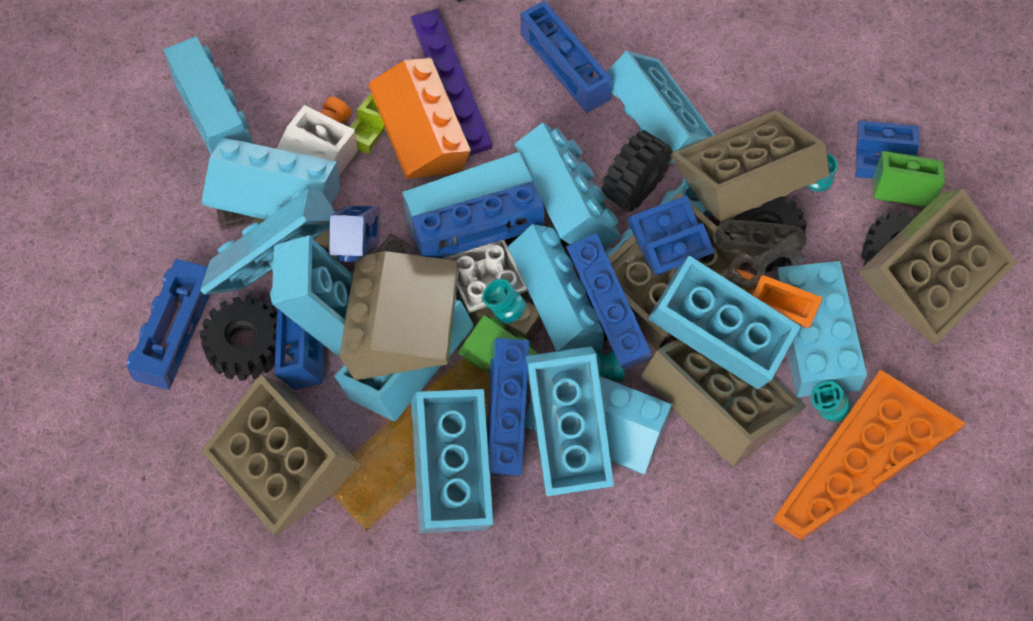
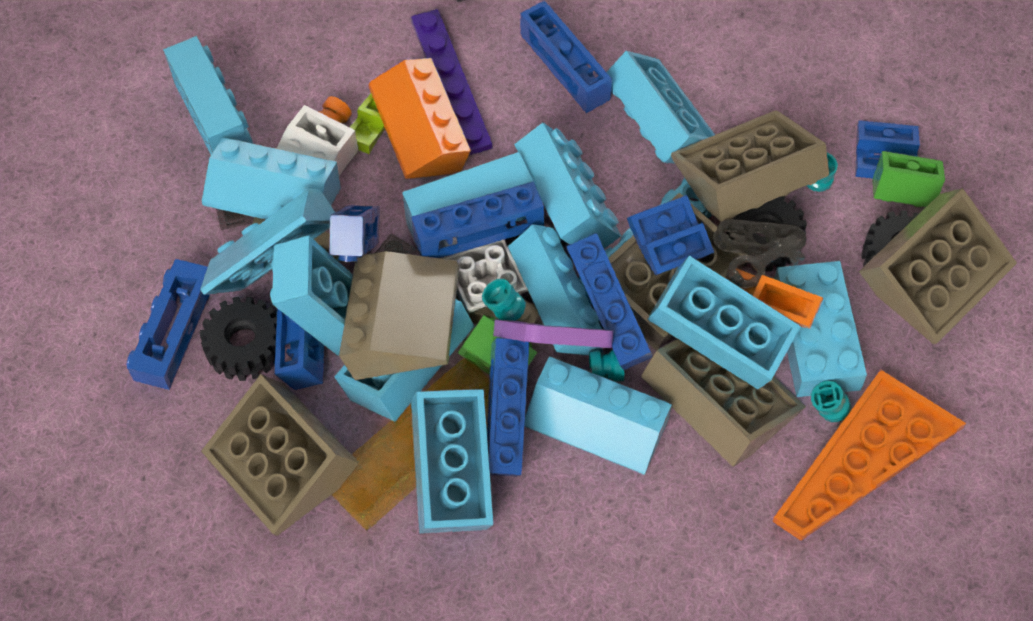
(552, 334): none -> medium lavender beam
(569, 421): medium azure brick -> none
(636, 170): black tyre -> none

